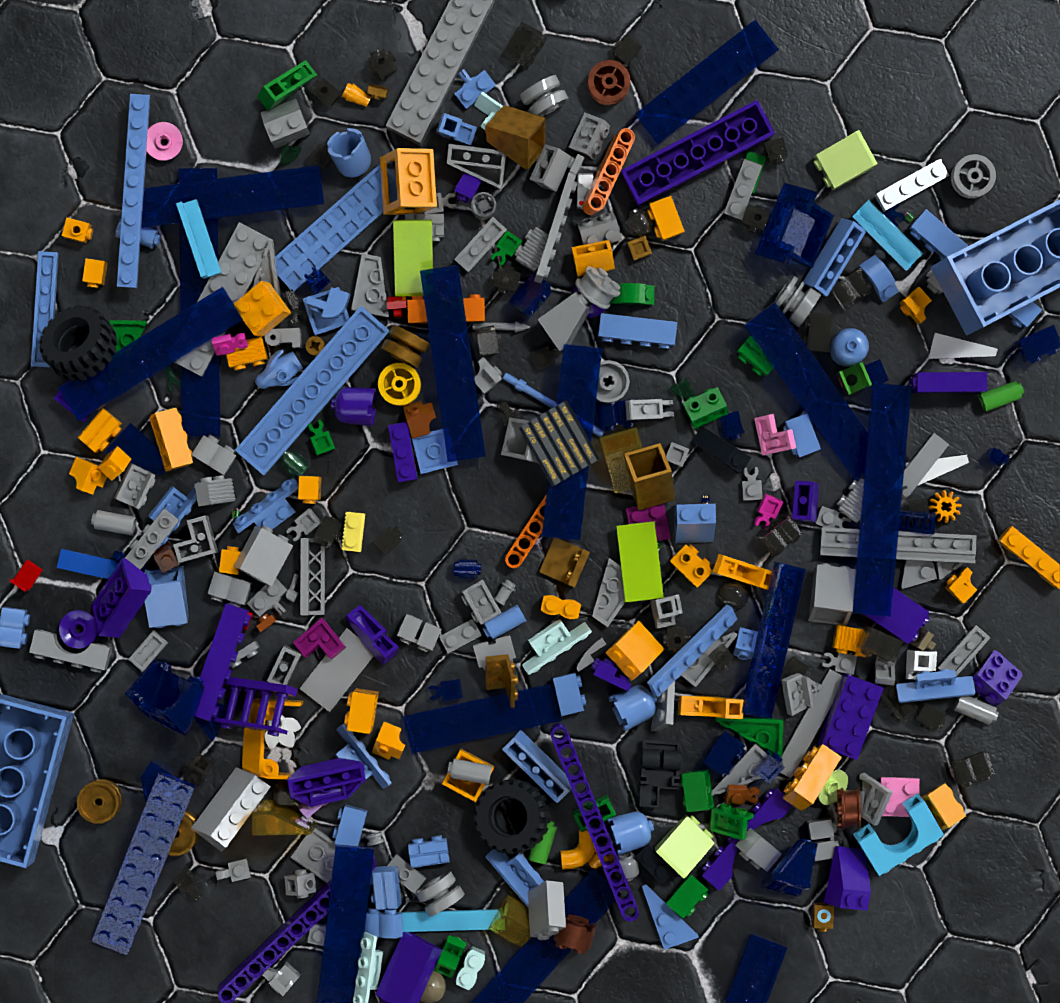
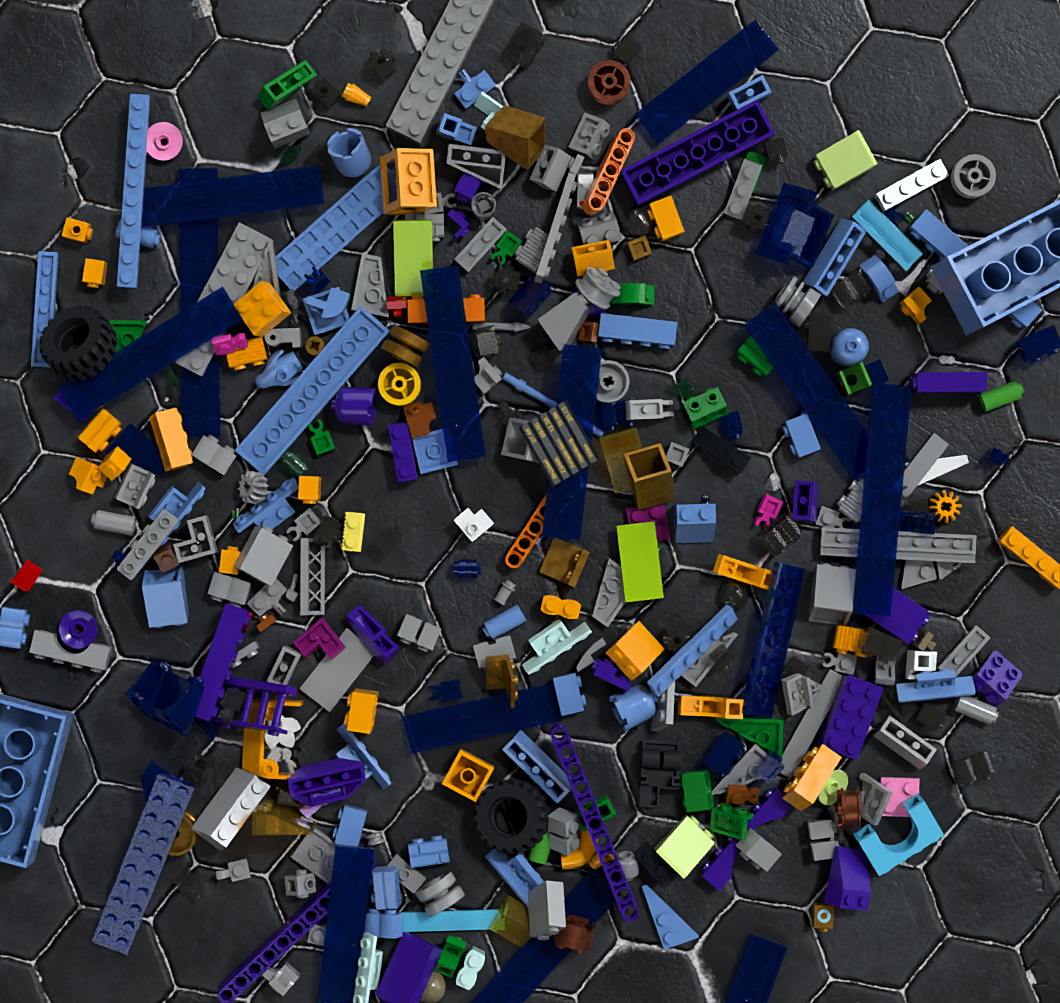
(86, 563): blue slope -> none
(111, 801): pearl gold wheel -> none
(120, 599): dark purple slope -> none
(148, 650): light grey plate -> none
(199, 238): medium azure fence -> none
(214, 491): light grey brick -> none
(231, 702): none -> clear smoke plate
(253, 487): none -> light grey gear
(377, 92): pearl gold plate -> none
(388, 742): light orange brick -> none
(459, 219): none -> dark purple bracket
(460, 636): light grey plate -> none
(470, 771): light grey brick -> none
(473, 524): none -> white brick
(481, 602): light grey bracket -> none
(544, 97): light grey wheel -> none
(566, 826): none -> light grey piece
(589, 332): none -> dark orange plate
(629, 831): medium blue cylinder -> none
(665, 610): light grey brick -> none
(686, 896): green brick -> none
(692, 565): light orange brick -> none
(745, 643): medium blue bracket -> none
(749, 93): none -> medium blue brick
(751, 488): light grey plate -> none
(770, 439): bright pink plate -> none
(793, 869): clear blue windscreen -> none
(904, 742): none -> light grey brick
(944, 806): light orange brick -> none
(950, 347): white sticker -> none
(960, 585): light orange brick -> none

